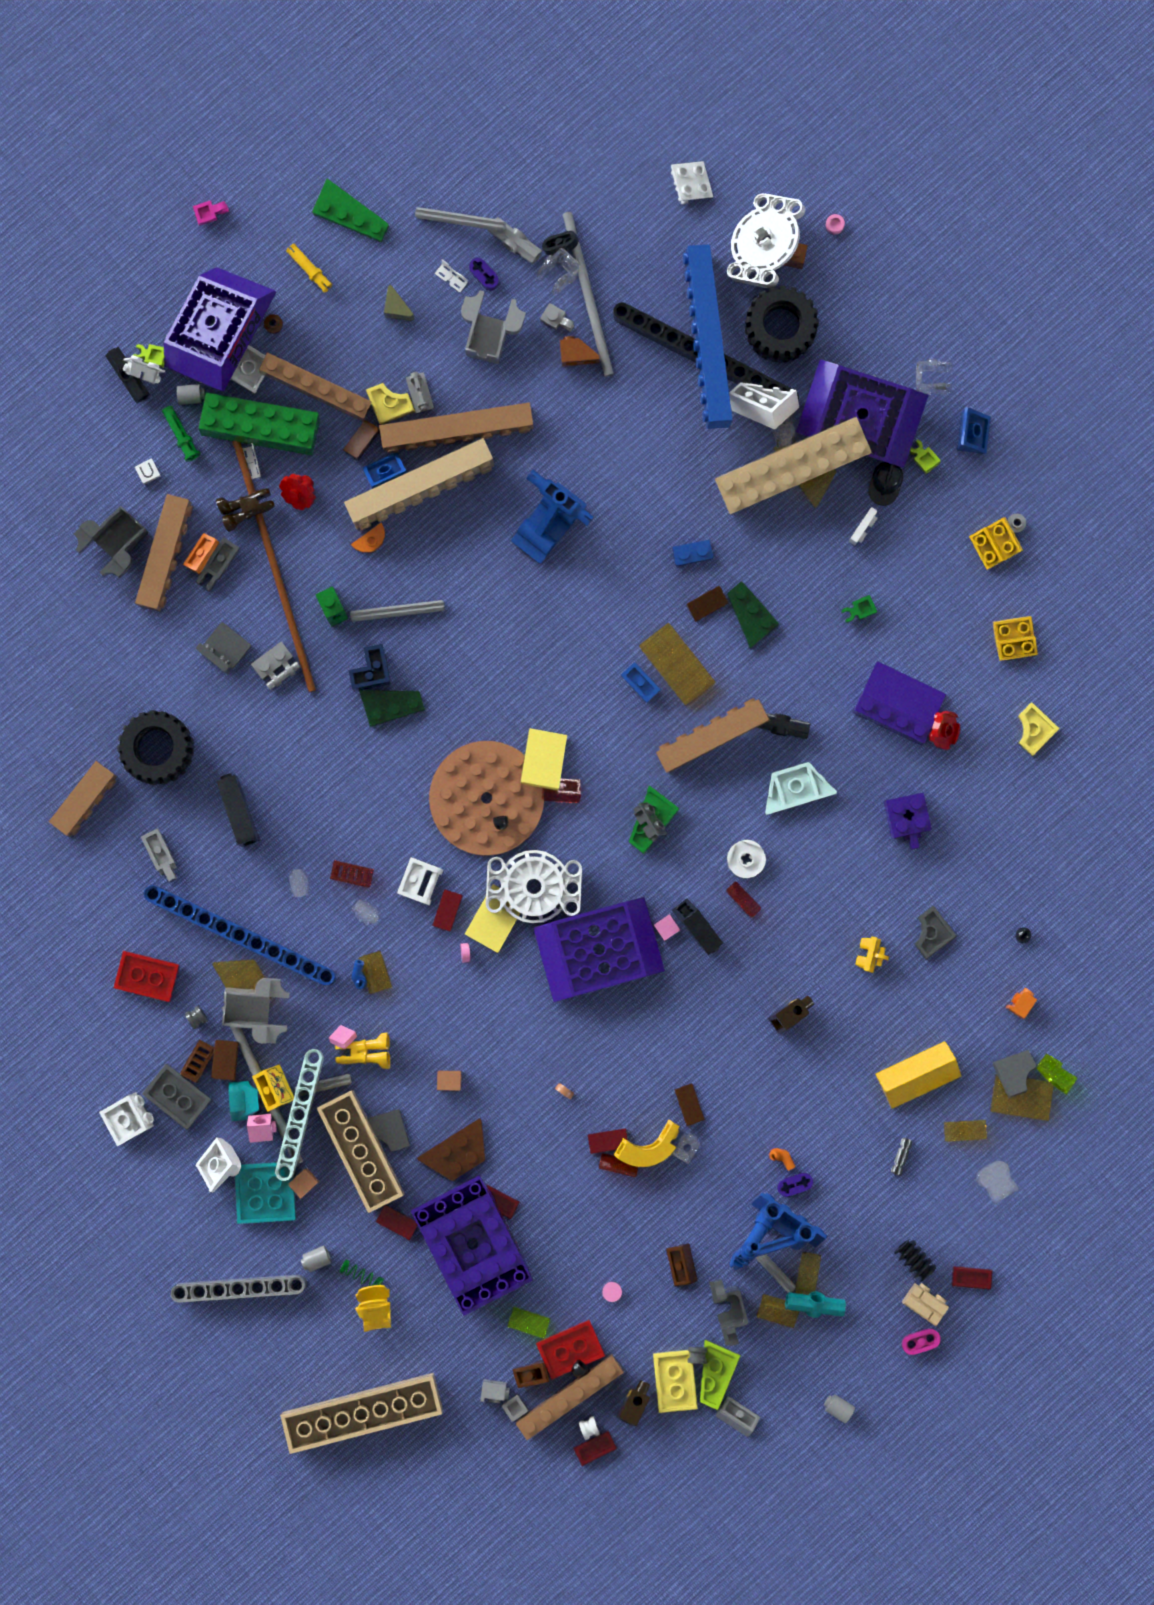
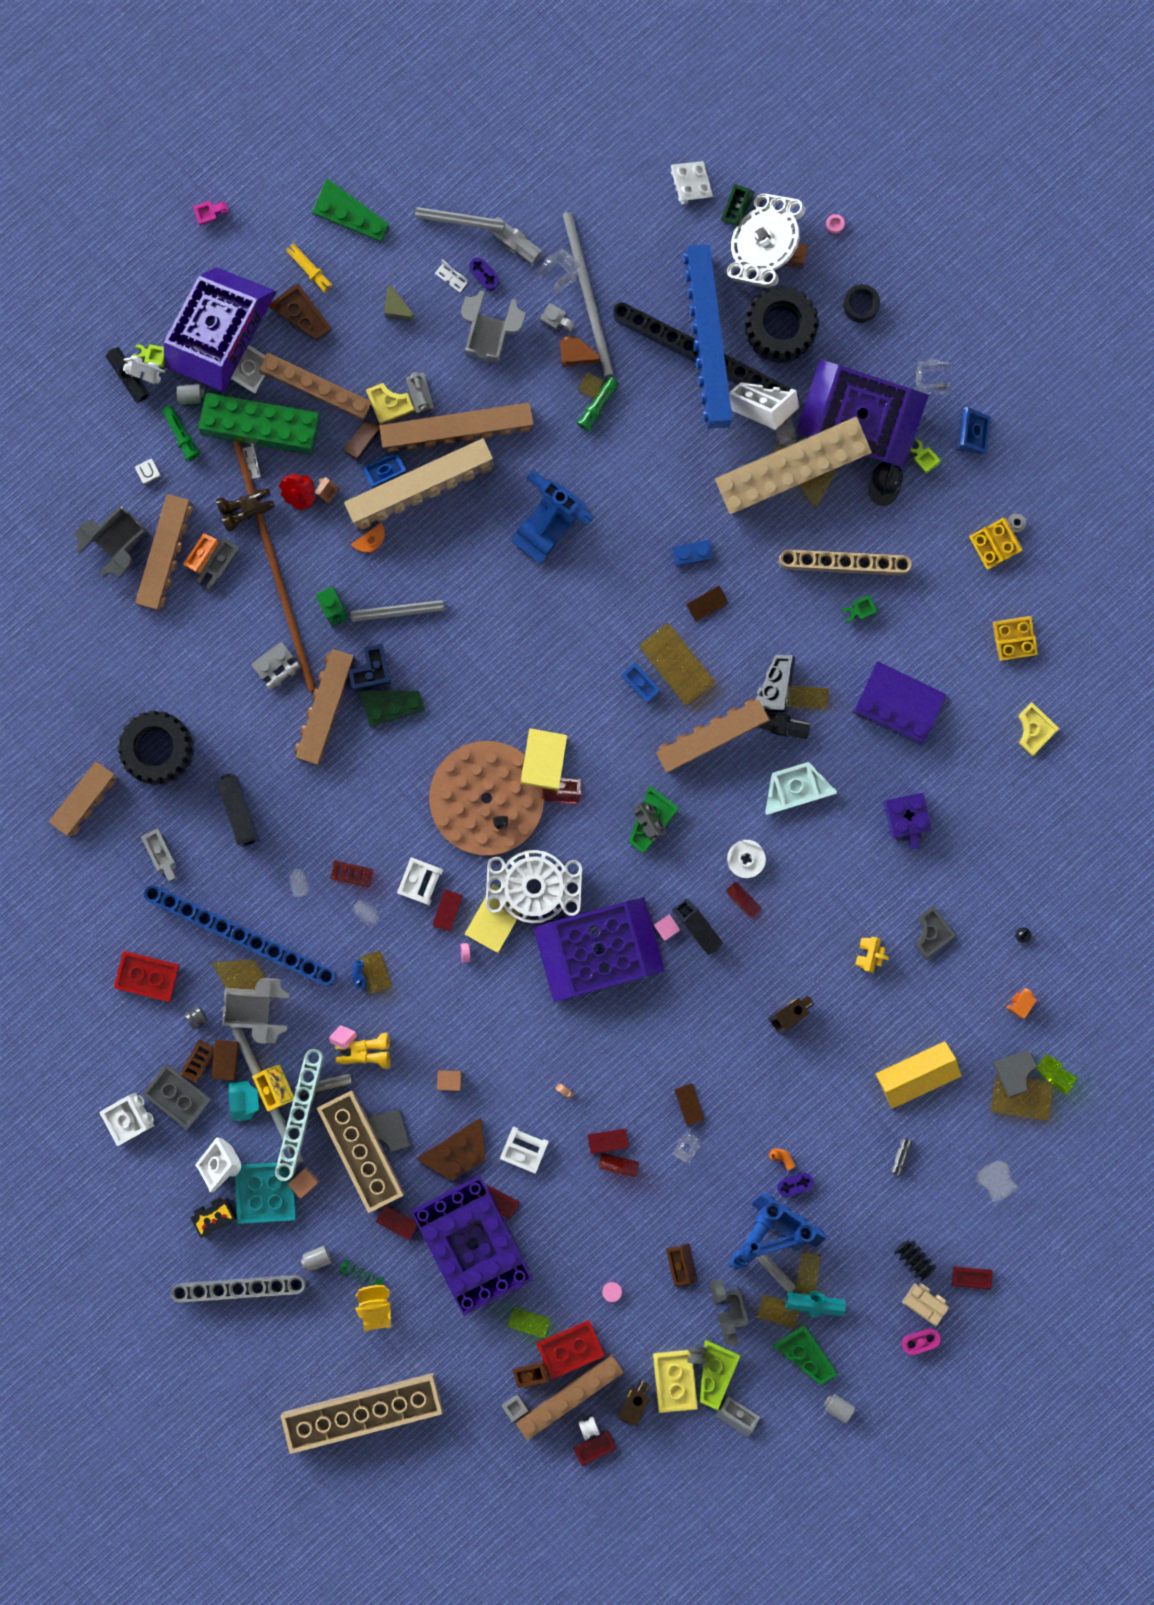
(214, 1217): none -> brick
(224, 648): dark grey bracket -> none
(261, 1128): bright pink brick -> none
(273, 329): reddish brown plate -> none
(301, 312): none -> reddish brown wing
(325, 707): none -> medium nougat brick
(326, 490): none -> nougat tile
(494, 1391): light grey brick -> none
(522, 1156): none -> white plate
(566, 240): black plate -> none
(579, 1368): black hinge -> none
(590, 385): none -> clear yellow tile
(593, 413): none -> green pin
(650, 1154): yellow arch -> none
(734, 196): none -> dark green slope
(751, 614): dark green wing -> none
(777, 685): none -> wing
(807, 1354): none -> green wing
(808, 697): none -> clear yellow slope
(853, 558): none -> tan beam
(861, 289): none -> black tyre
(868, 520): white plate -> none
(945, 730): red plate -> none
(965, 1130): clear yellow slope -> none

